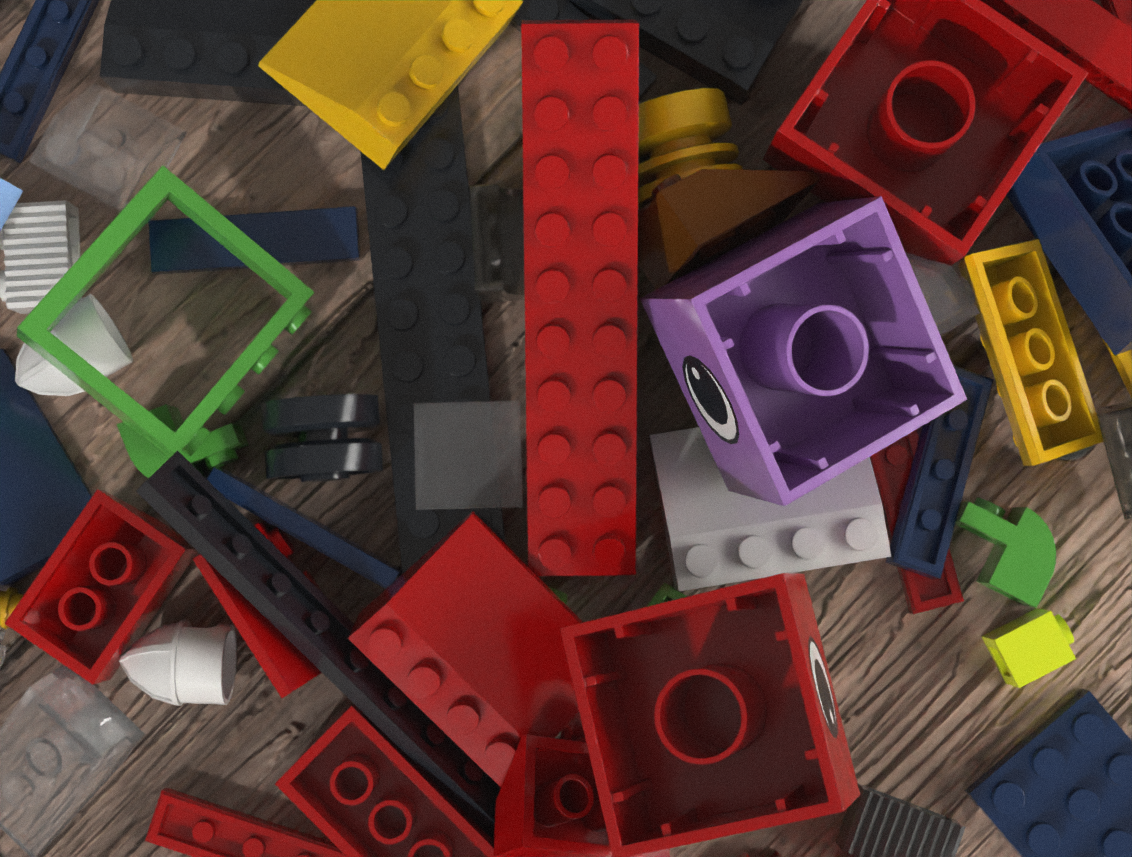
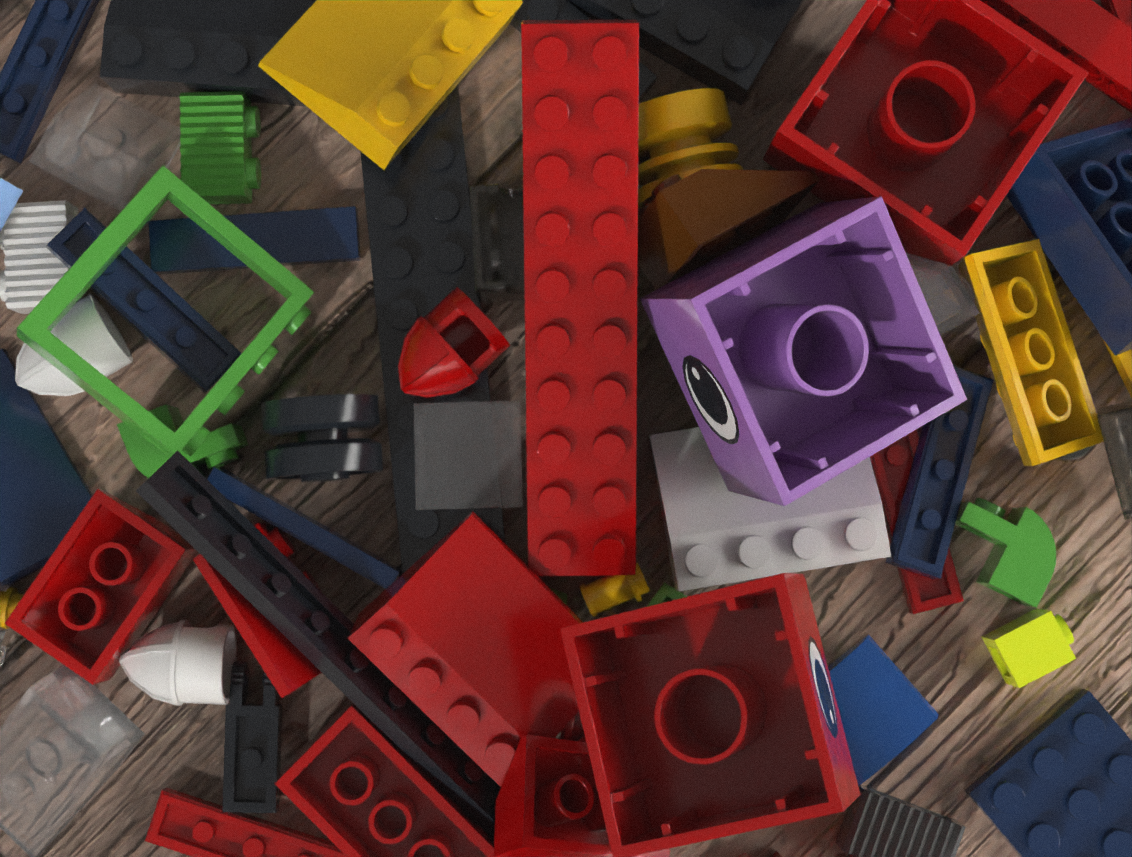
(150, 306): none -> dark blue tile
(218, 146): none -> bright green brick
(251, 747): none -> black hinge
(448, 348): none -> red helmet
(613, 590): none -> yellow pin
(876, 707): none -> blue slope

